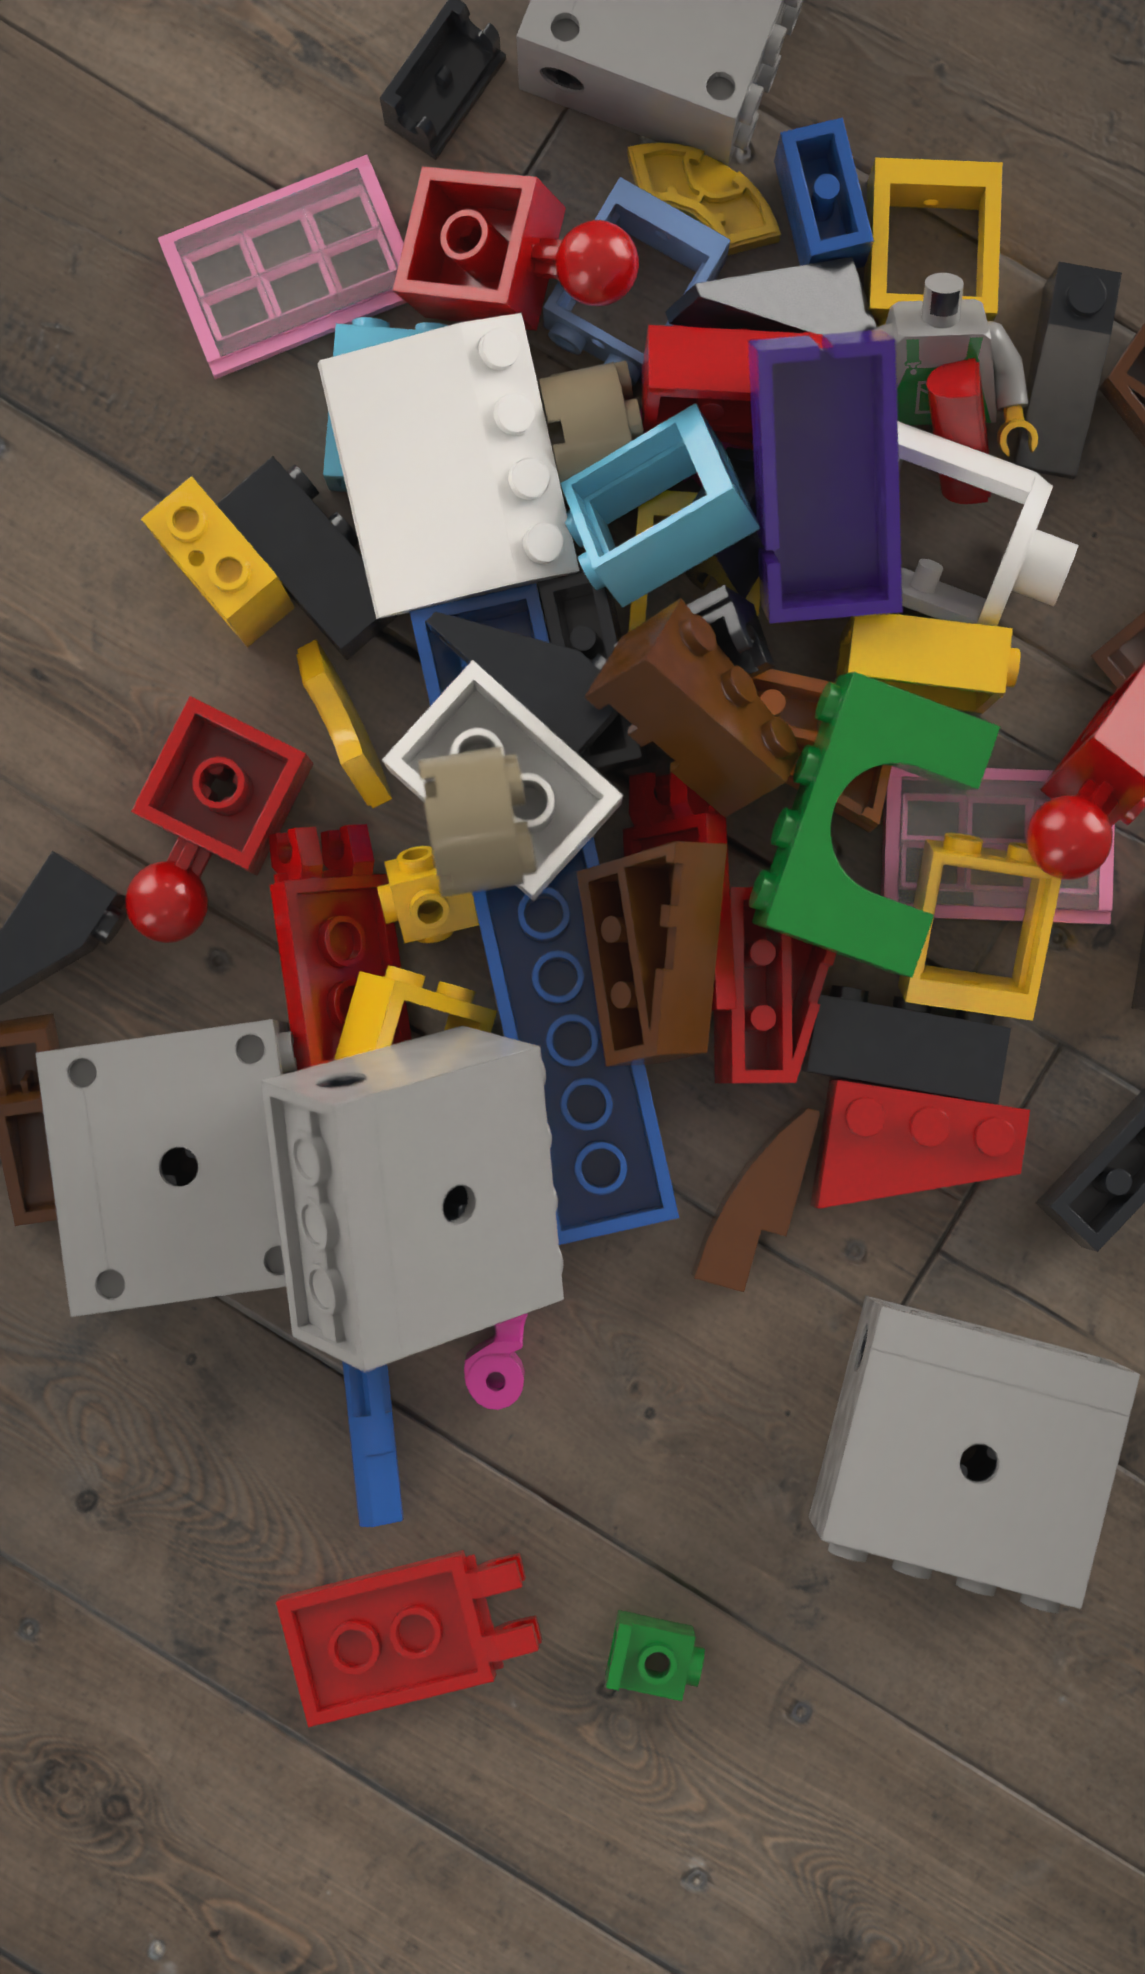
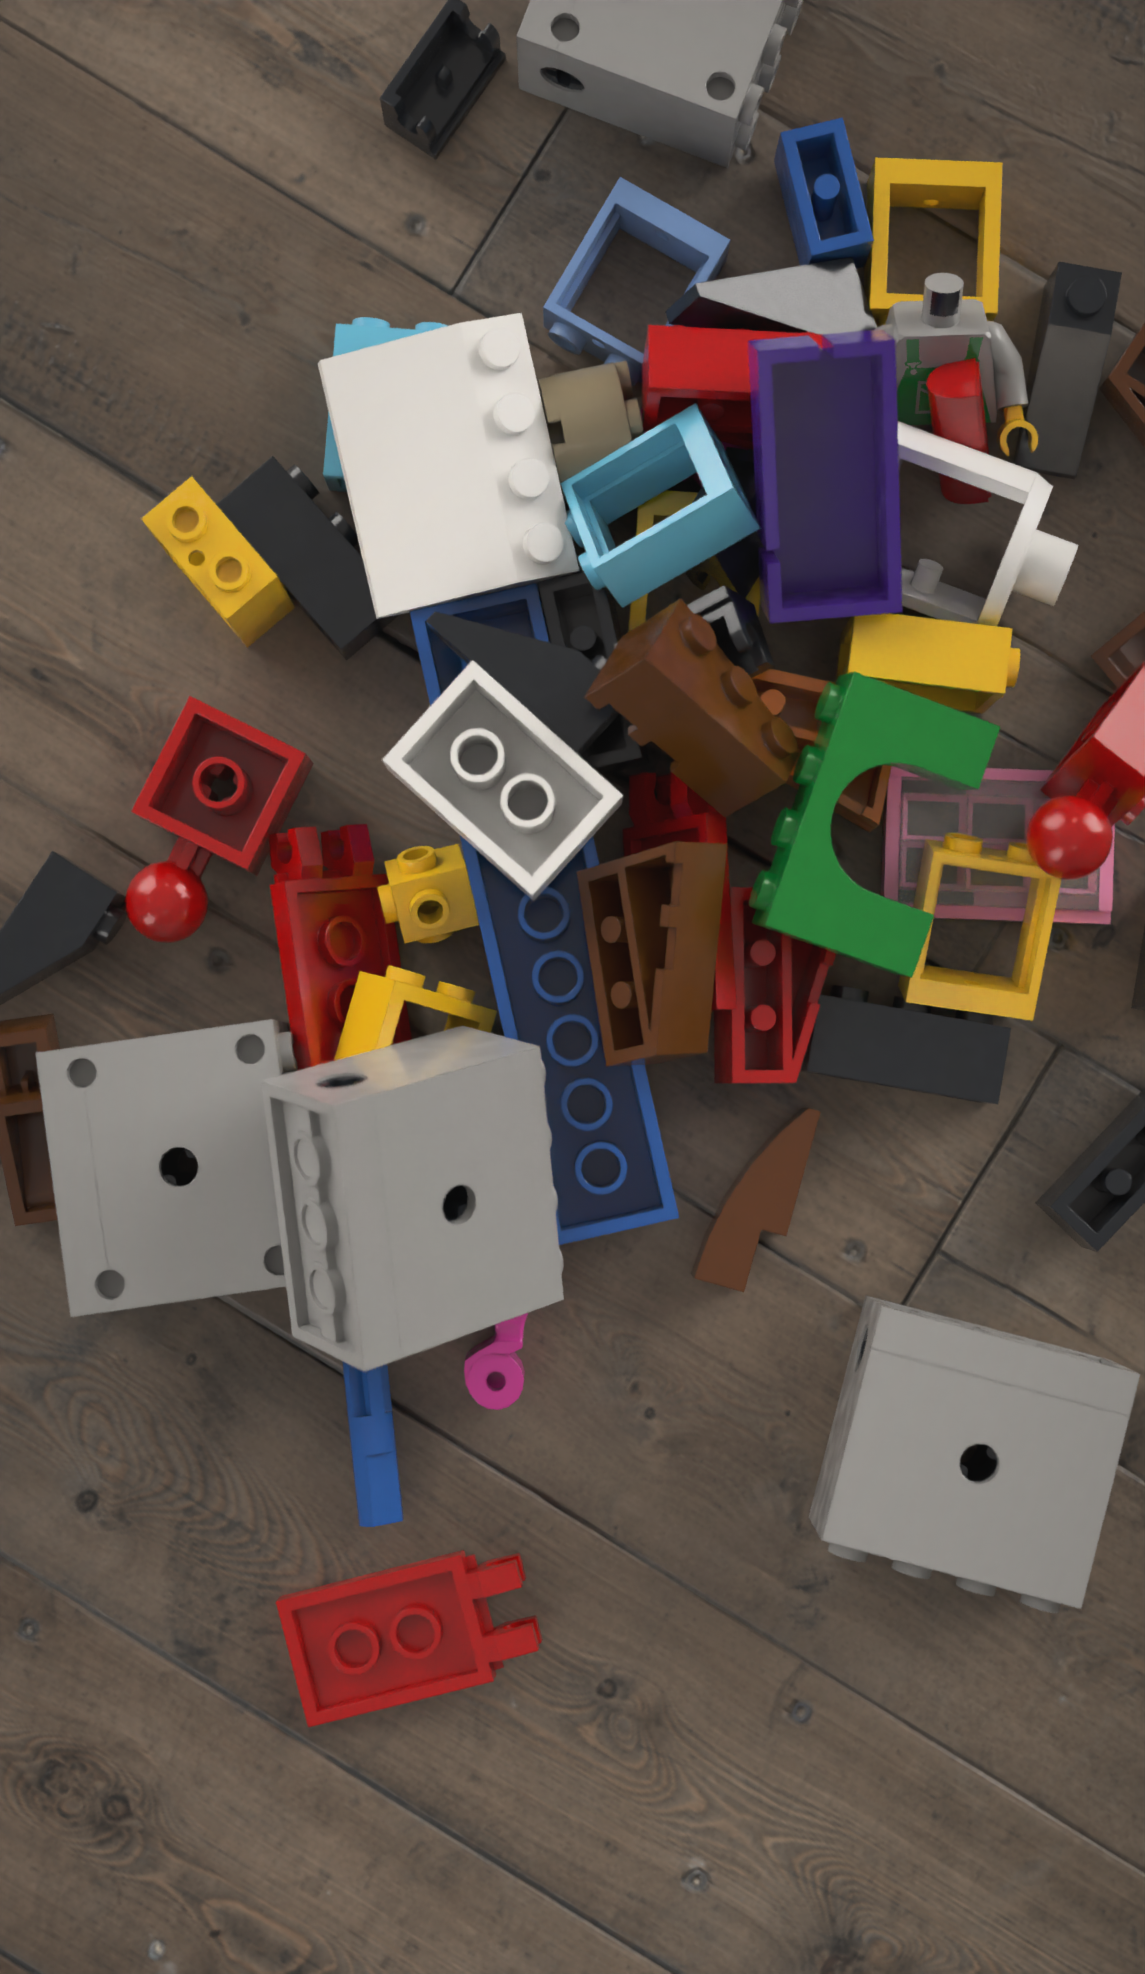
(287, 266): clear piece -> none
(343, 724): yellow tile -> none
(474, 822): dark tan brick -> none
(493, 242): red brick -> none
(637, 1638): green brick -> none
(705, 192): yellow tile -> none
(910, 1142): red wedge -> none

